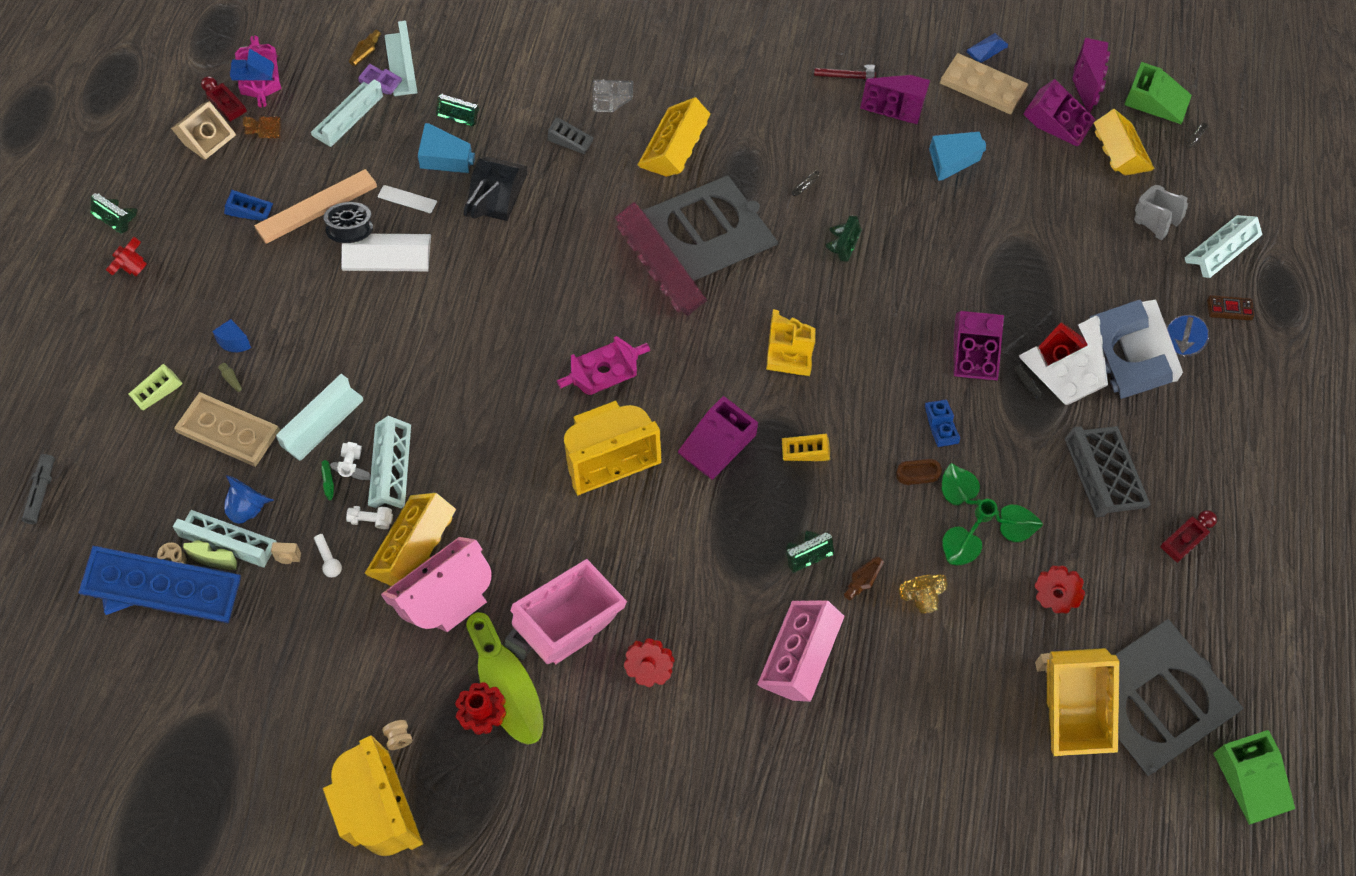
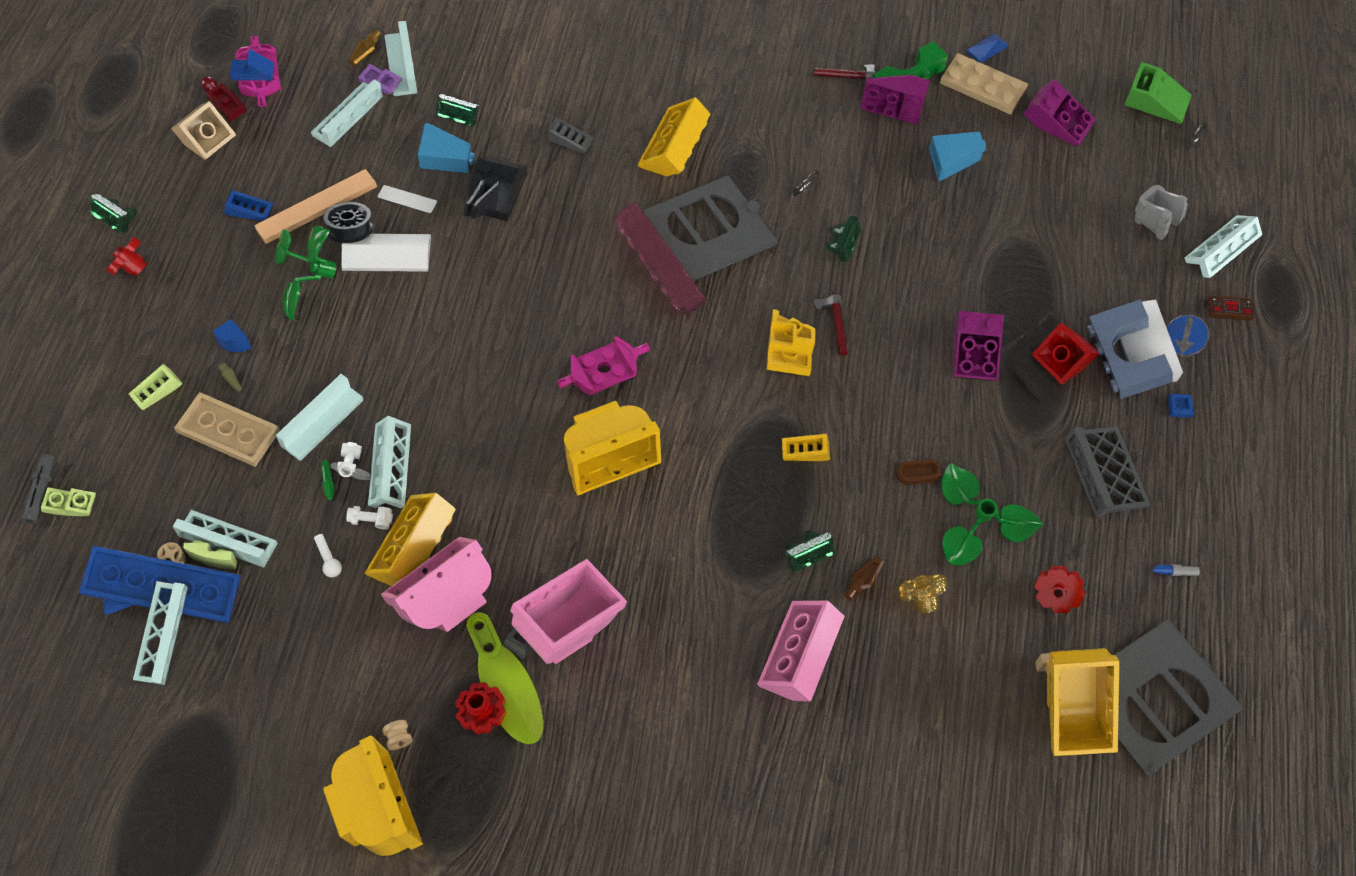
(68, 503): none -> yellowish green slope
(168, 635): none -> light aqua fence
(243, 501): blue piece -> none
(266, 126): clear orange plate -> none
(286, 552): tan plate -> none
(318, 266): none -> green plant
(611, 94): clear slope -> none
(649, 662): red plant -> none
(718, 437): magenta slope -> none
(834, 302): none -> dark red piece
(929, 61): none -> green arch
(941, 423): blue slope -> none
(1076, 373): white wing -> none
(1090, 71): magenta slope -> none
(1122, 144): yellow slope -> none
(1177, 570): none -> light grey piece
(1180, 405): none -> blue tile
(1189, 535): dark red plate -> none
(1256, 776): bright green slope -> none

